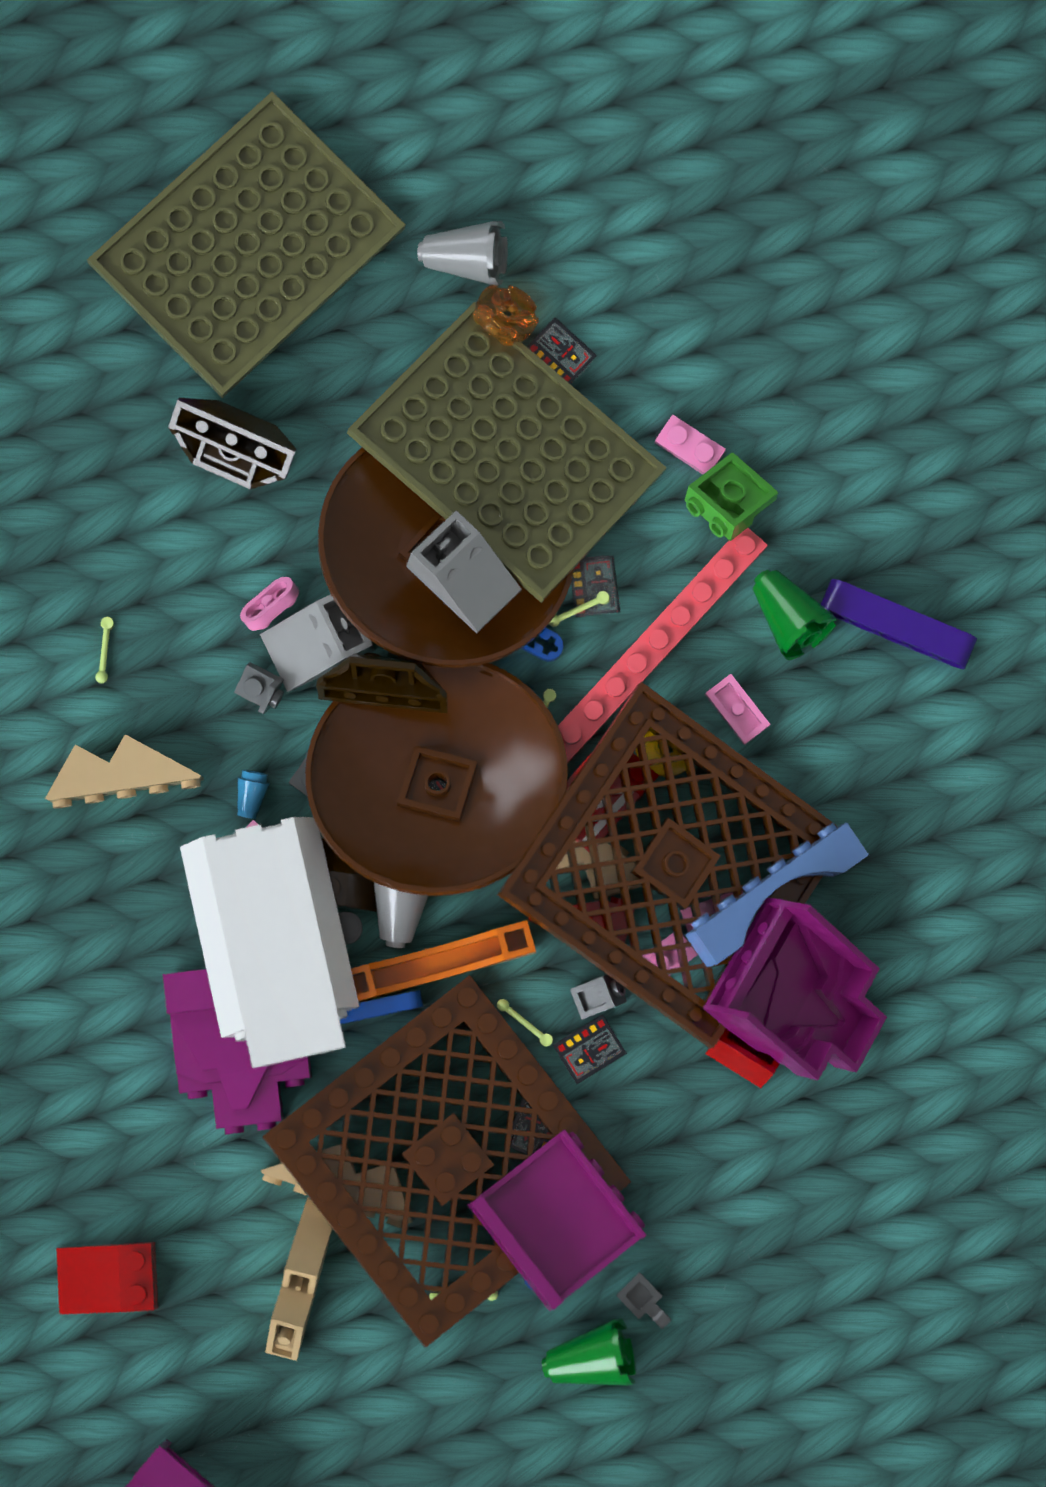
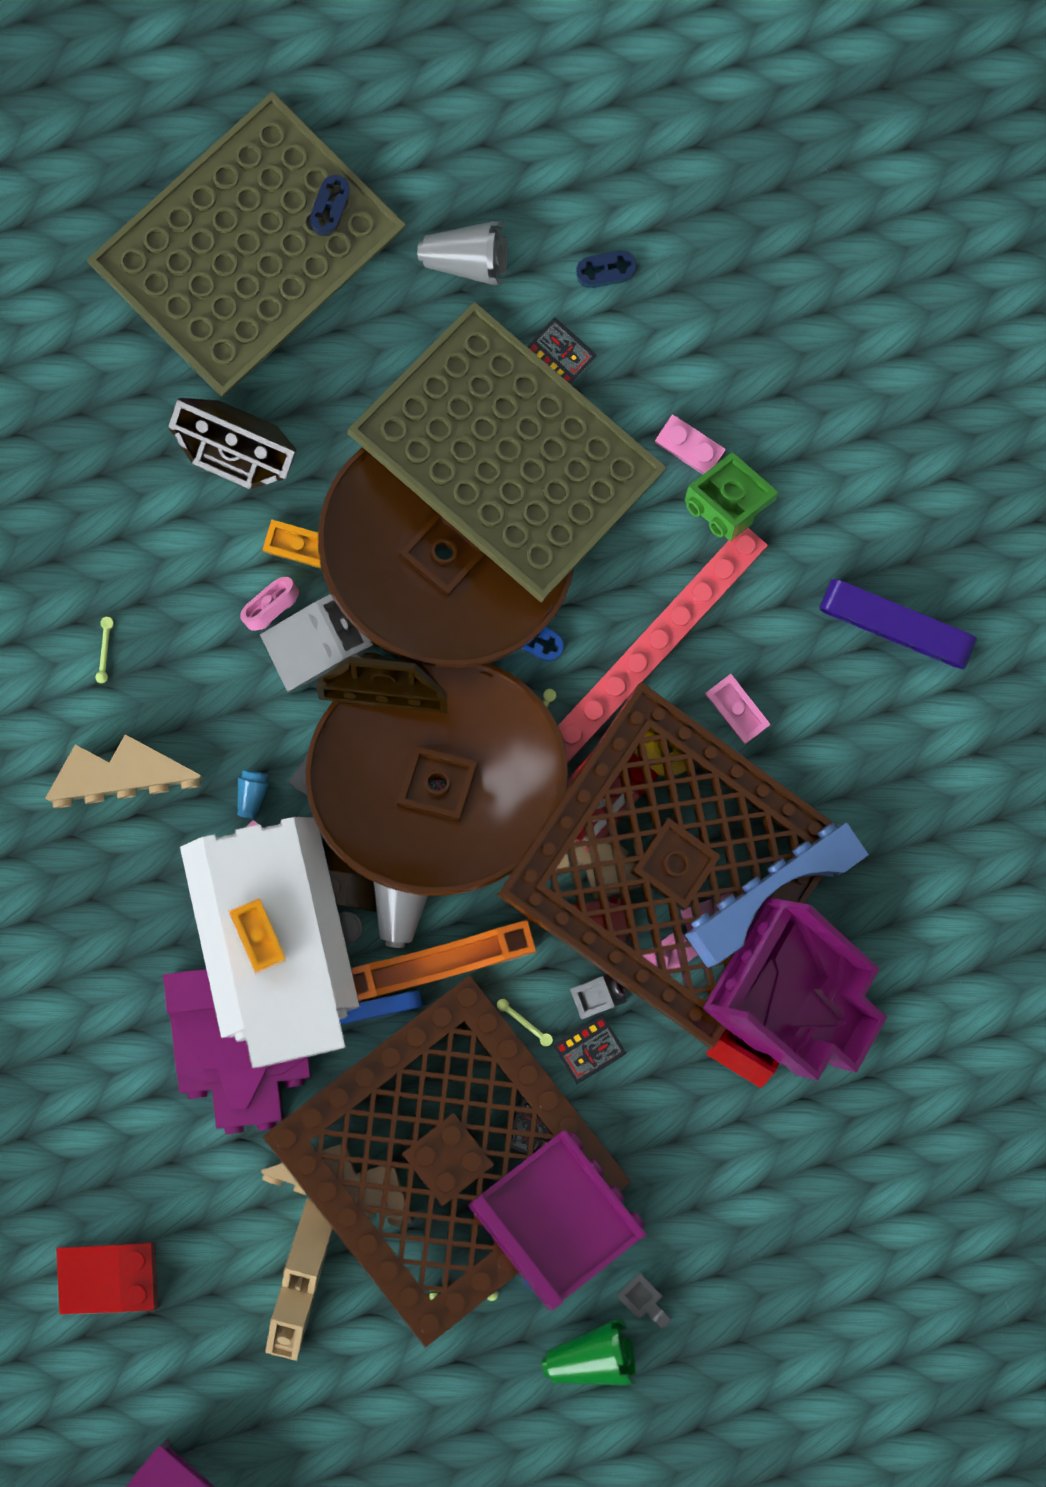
(257, 936): none -> light orange plate
(260, 687): dark grey bracket -> none
(292, 543): none -> light orange plate
(322, 203): none -> dark blue beam
(463, 572): light grey slope -> none
(506, 328): clear orange plate -> none
(592, 577): clear piece -> none
(602, 598): yellowish green hinge -> none
(605, 261): none -> dark blue beam
(791, 614): green cone -> none

